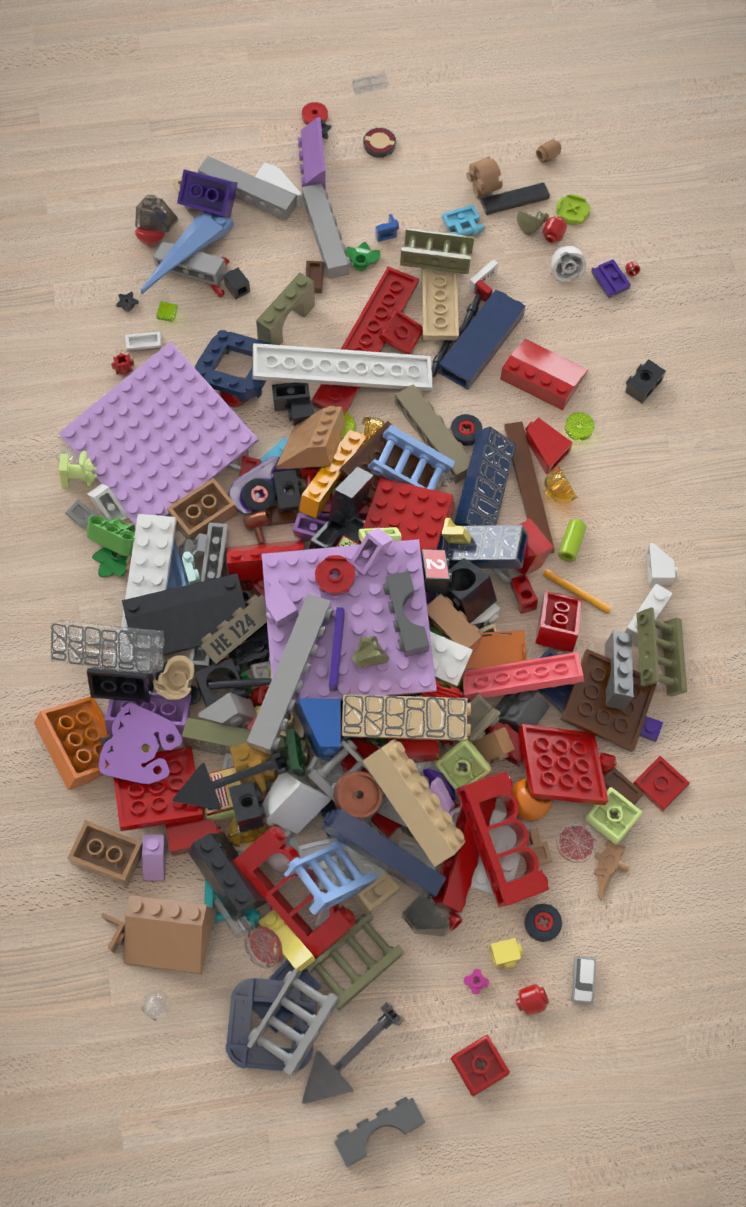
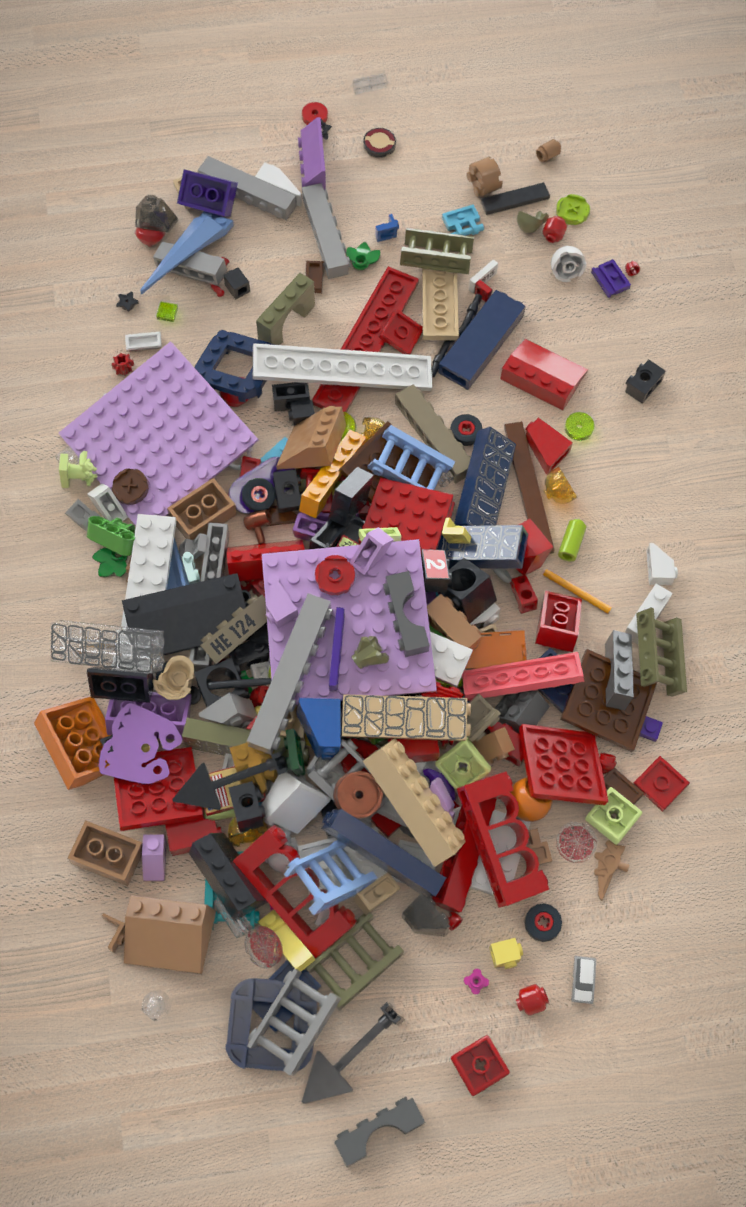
(130, 486): none -> reddish brown tile

